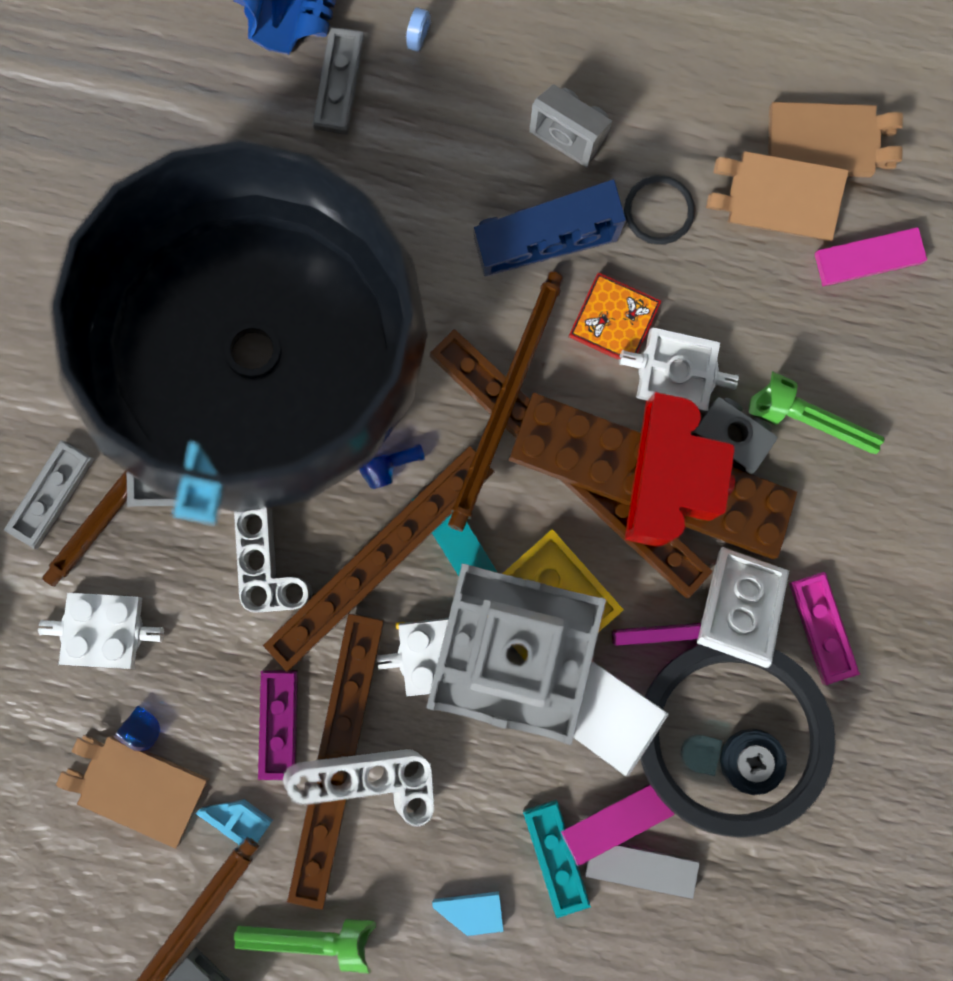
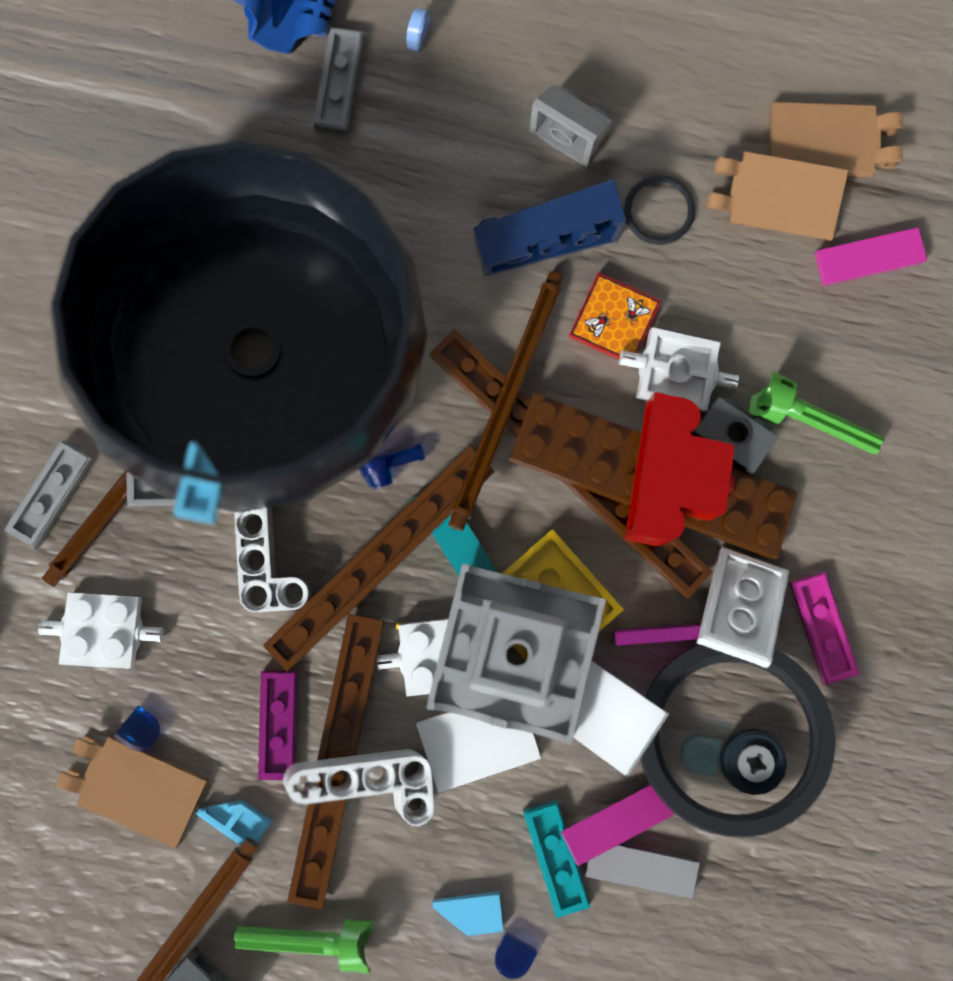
(470, 749): none -> white tile
(513, 956): none -> clear blue tile

